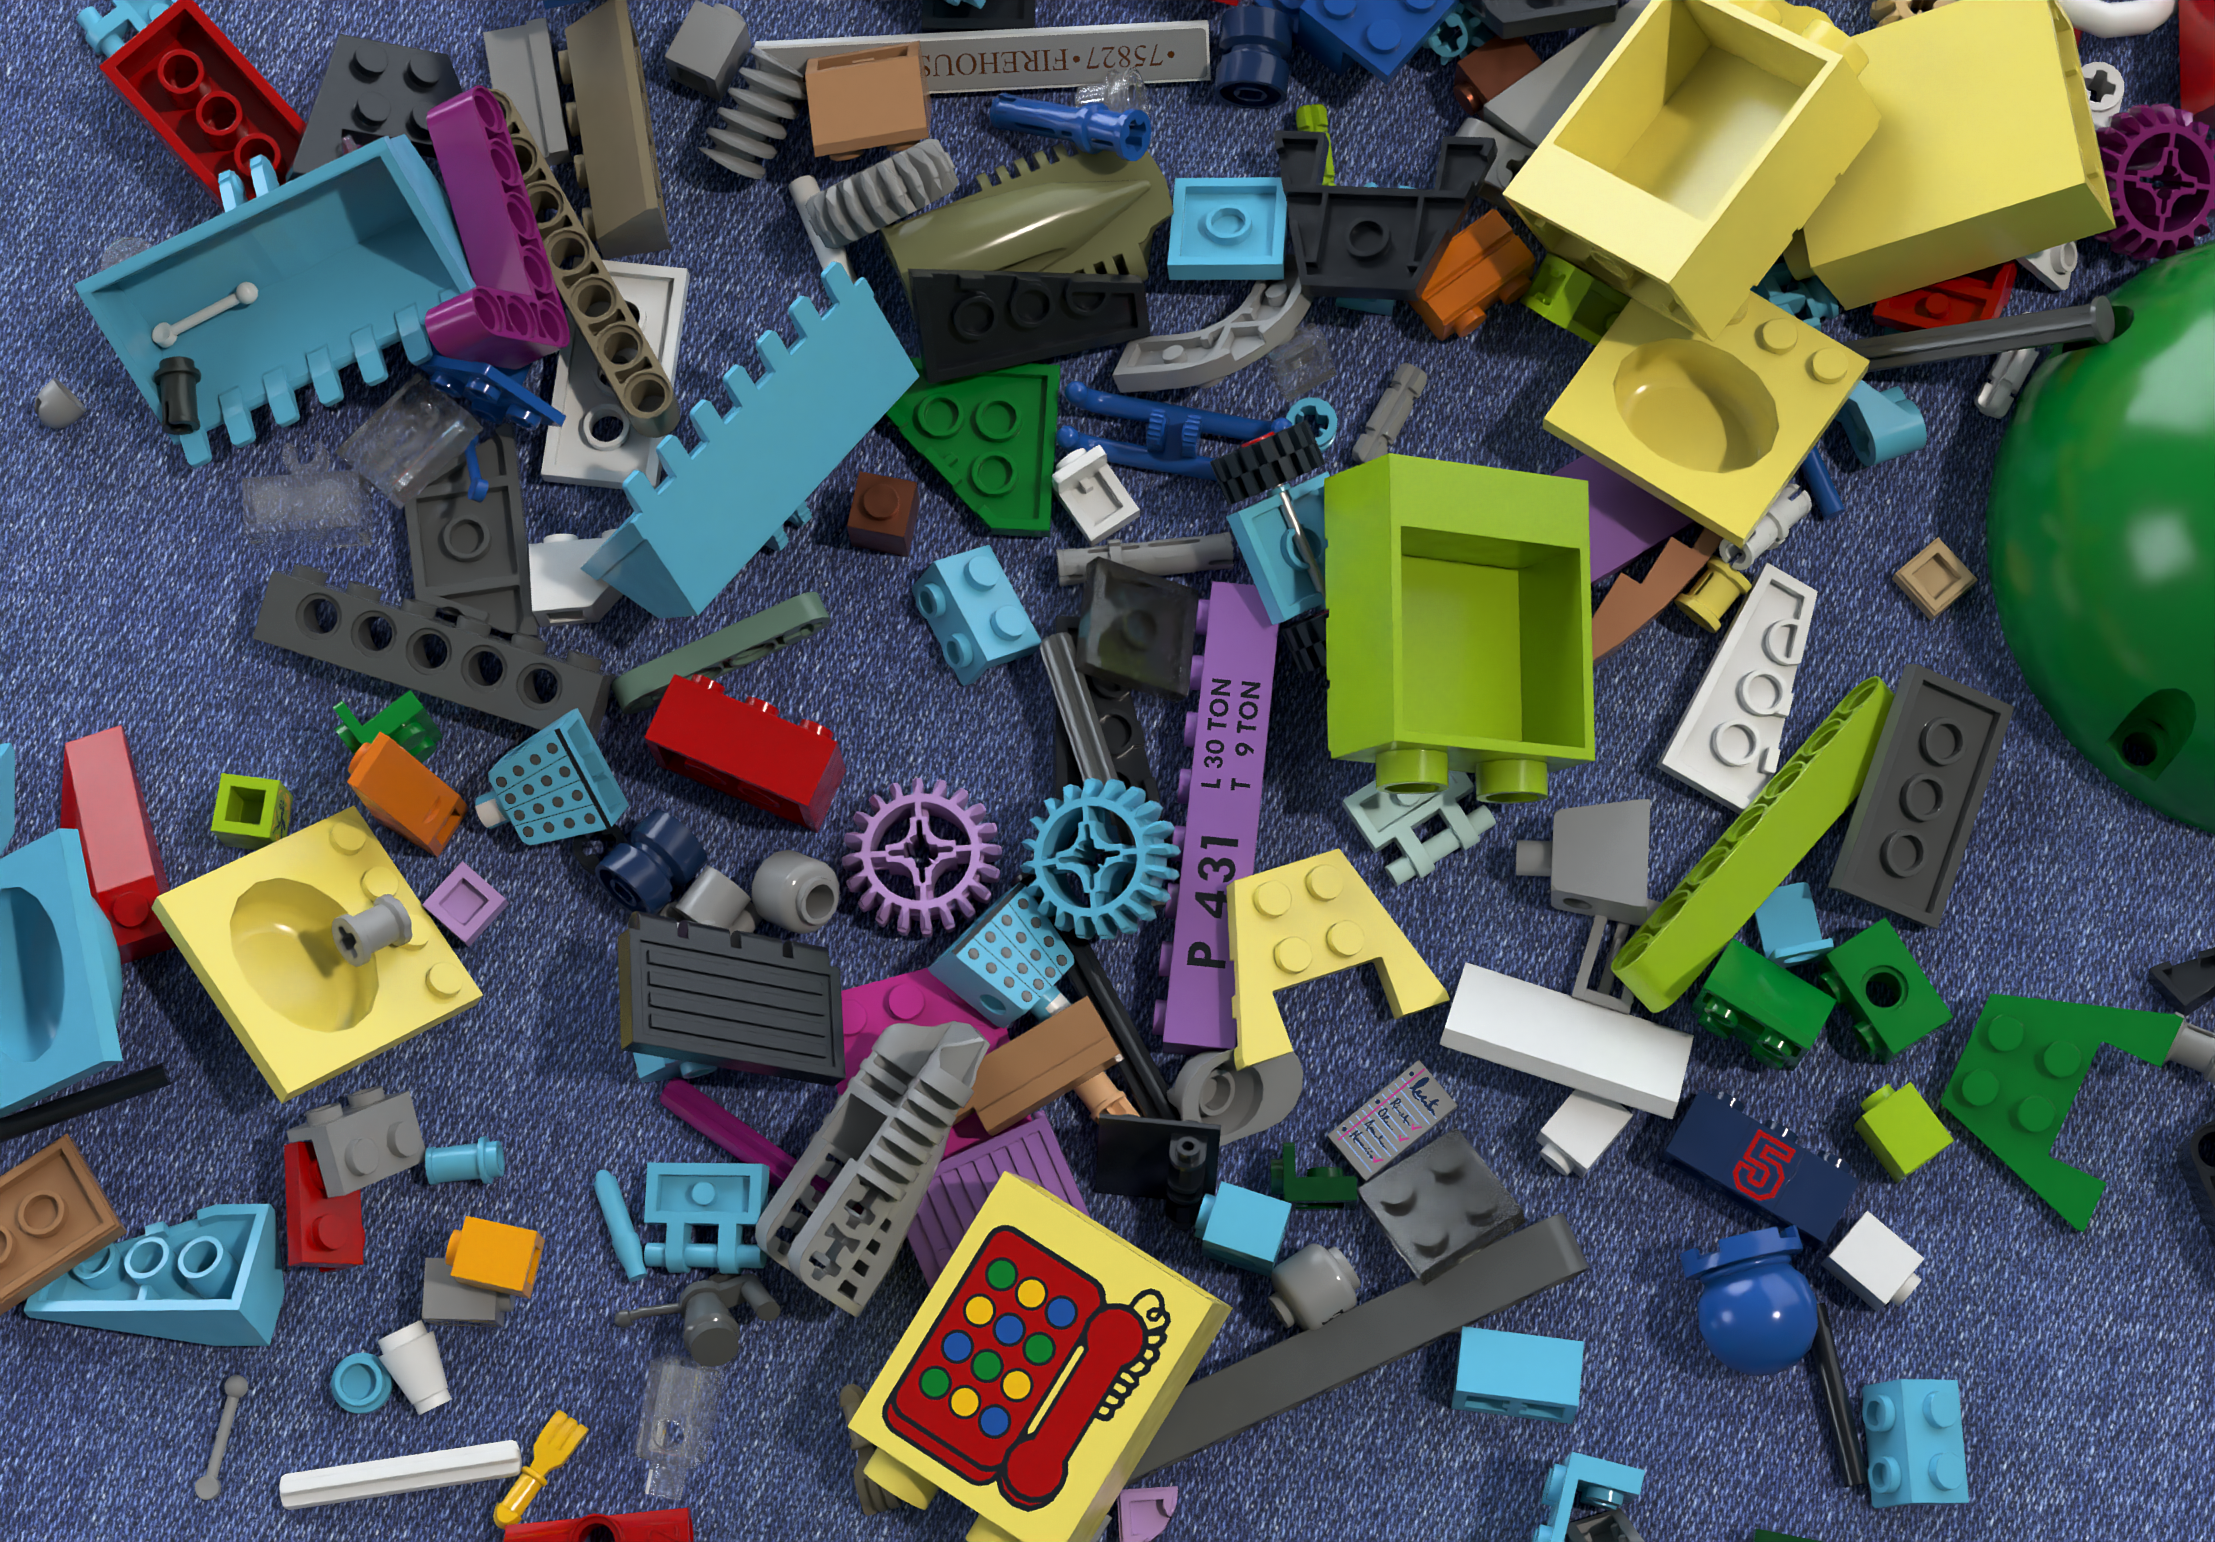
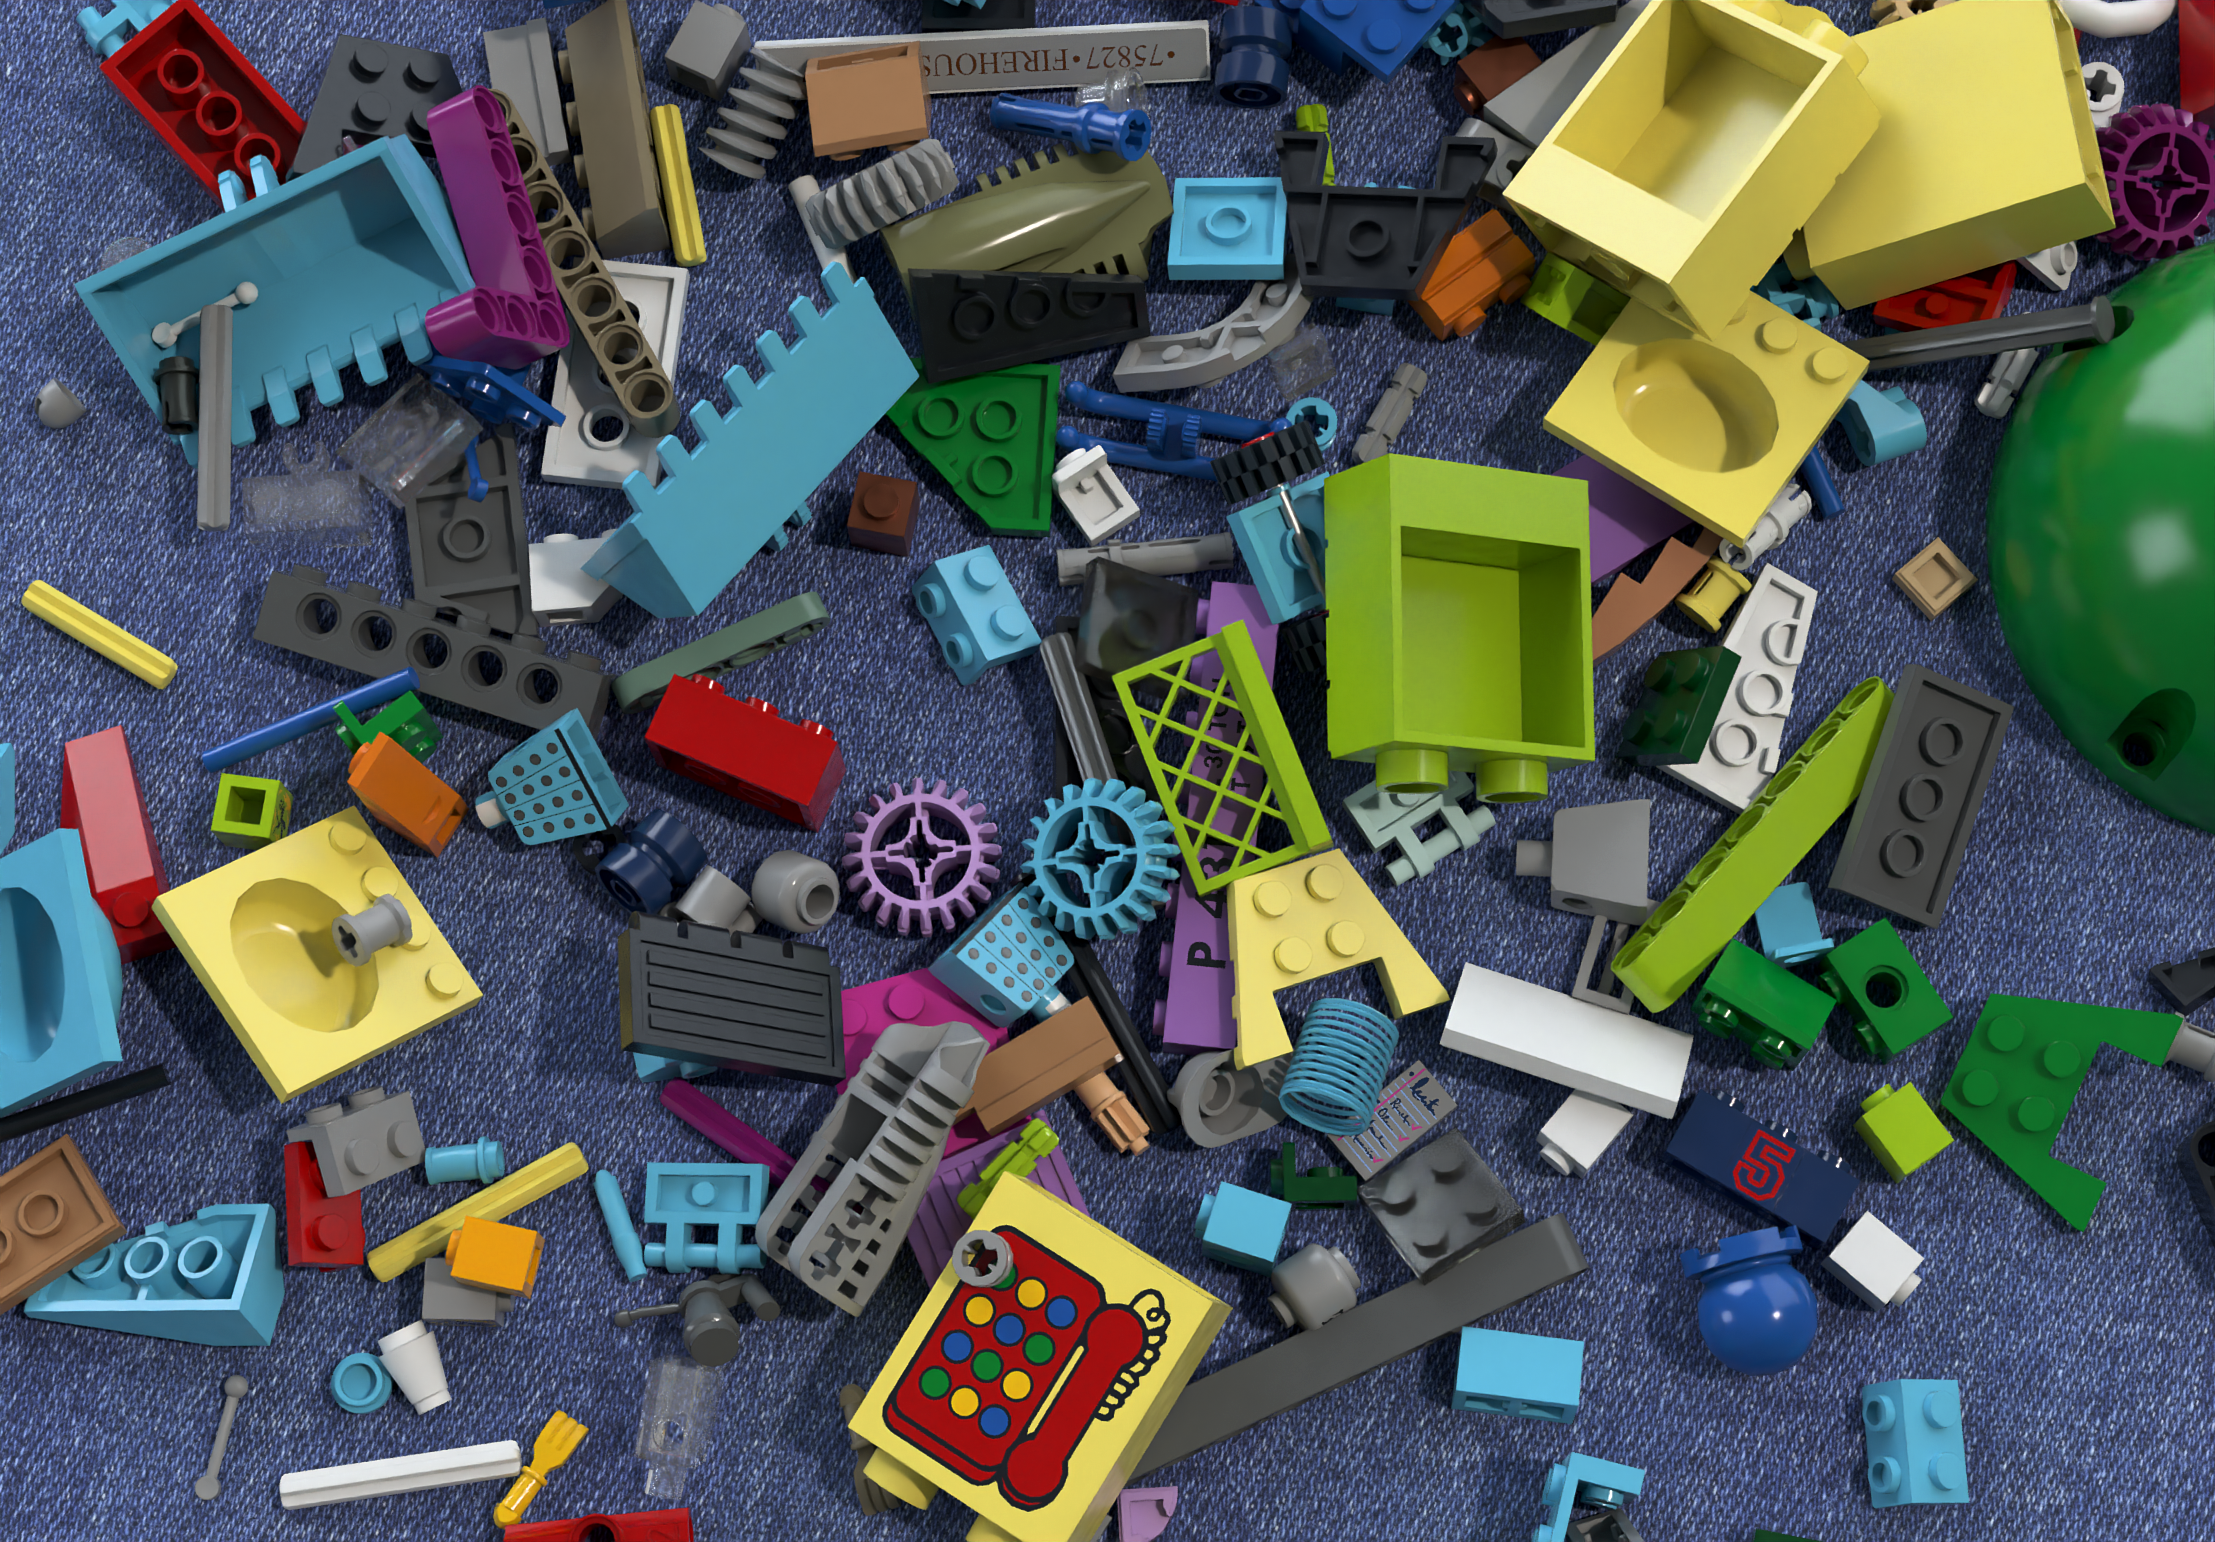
(99, 634): none -> light yellow axle
(215, 418): none -> light grey axle
(309, 720): none -> blue bar
(465, 904): lavender plate -> none
(488, 1204): none -> light yellow axle
(677, 185): none -> light yellow axle
(974, 1275): none -> light grey bush
(1013, 1158): none -> lime axle
(1159, 1162): black hinge -> none
(1270, 738): none -> lime fence
(1338, 1054): none -> medium azure piece
(1678, 706): none -> dark green plate
(1837, 1402): black bar -> none

